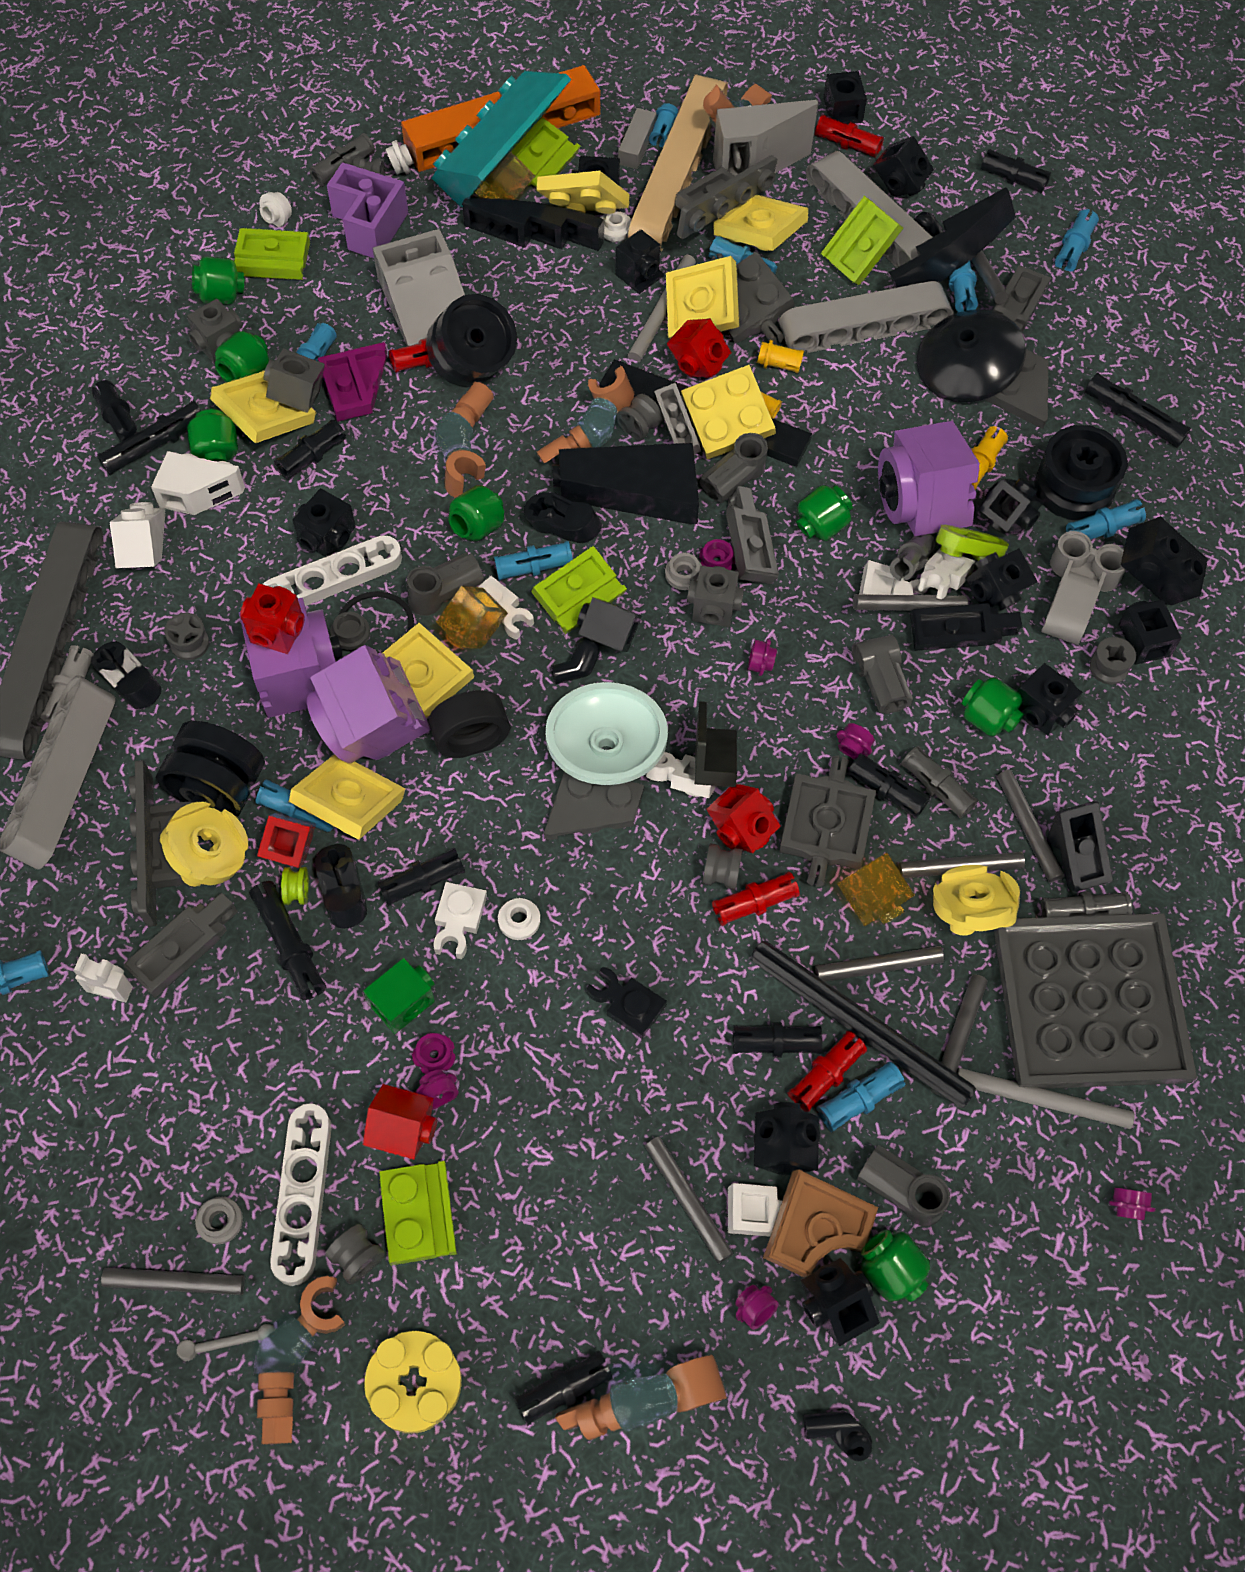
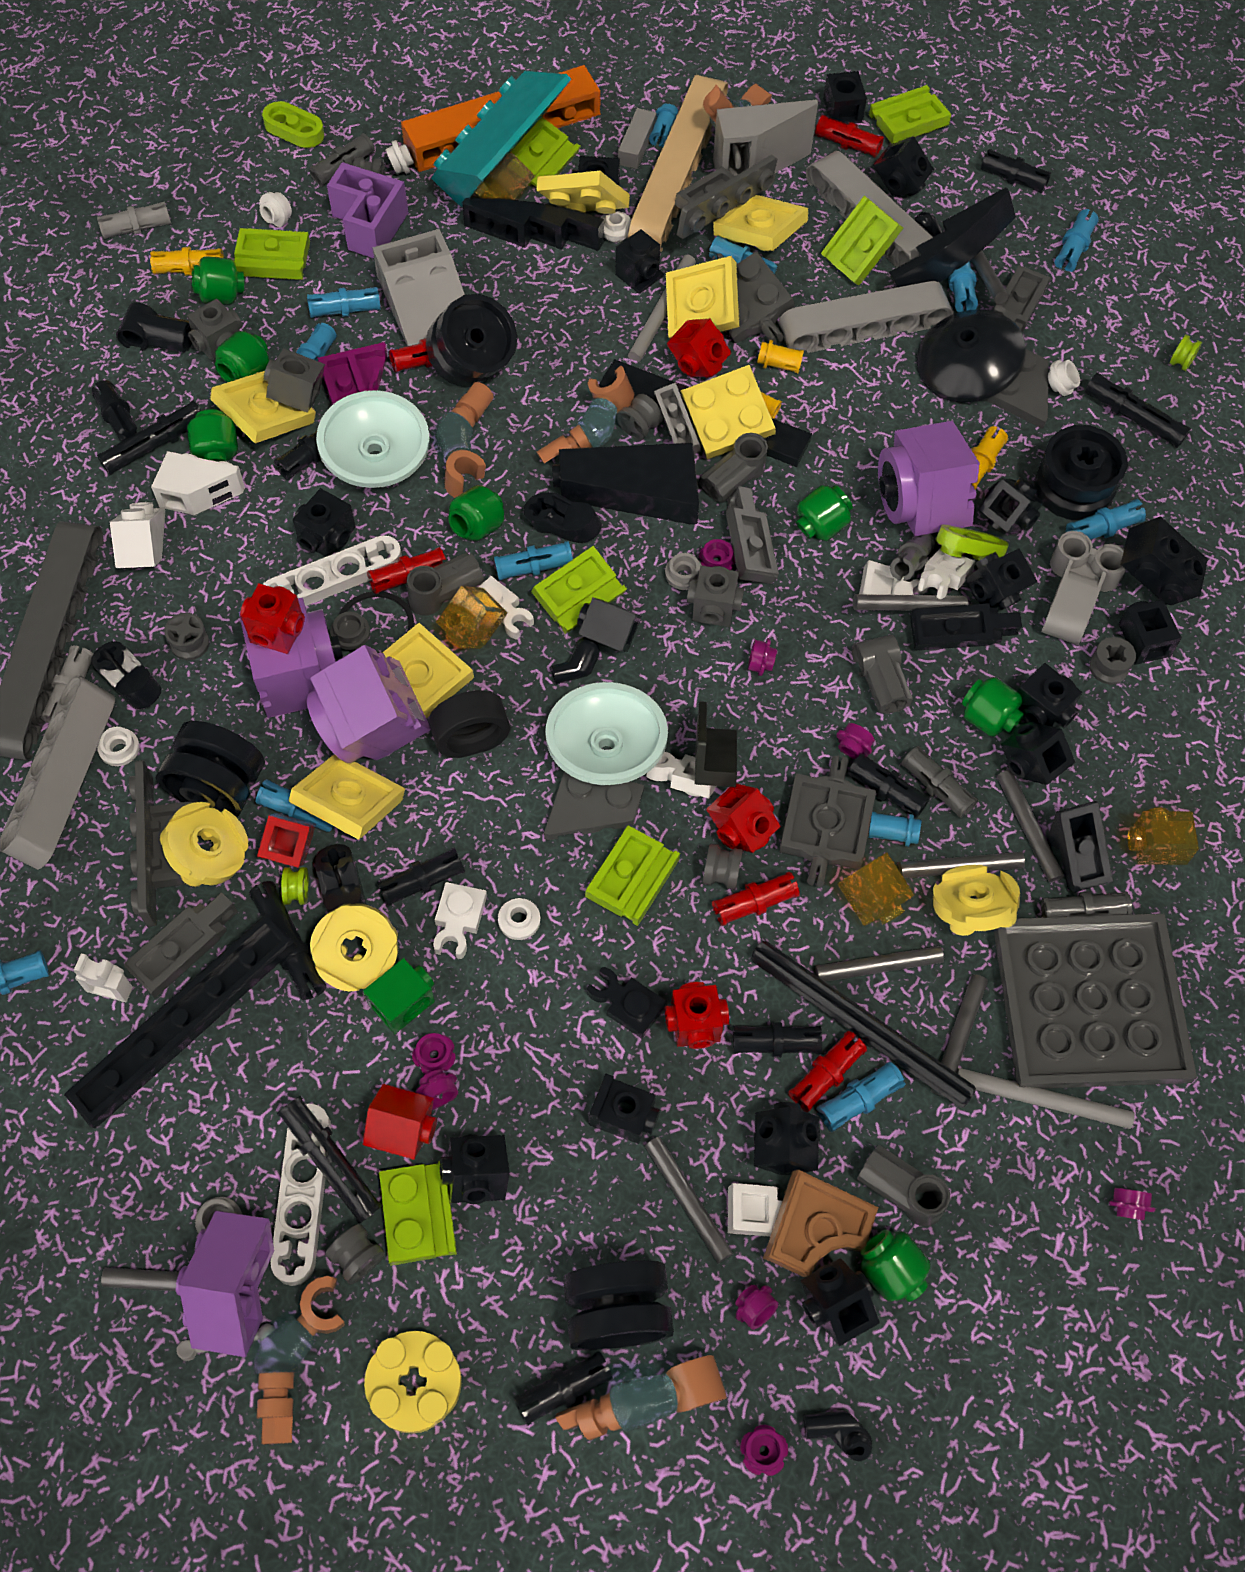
(113, 737): none -> white plate
(133, 220): none -> light grey pin
(145, 328): none -> black piece
(179, 261): none -> yellow pin
(180, 1021): none -> black tile
(223, 1283): none -> medium lavender brick
(297, 127): none -> lime plate
(330, 954): none -> light yellow plate
(343, 302): none -> dark azure pin
(361, 1204): none -> black pin
(368, 424): none -> light aqua dish
(396, 573): none -> red pin
(476, 1169): none -> black brick
(607, 1116): none -> black brick
(617, 1305): none -> black wheel
(632, 875): none -> lime plate
(696, 1029): none -> red brick
(776, 1444): none -> magenta plate
(895, 828): none -> dark azure pin
(909, 114): none -> lime plate
(1037, 753): none -> black brick
(1063, 377): none -> white plate
(1163, 837): none -> clear yellow brick
(1185, 352): none -> lime bush

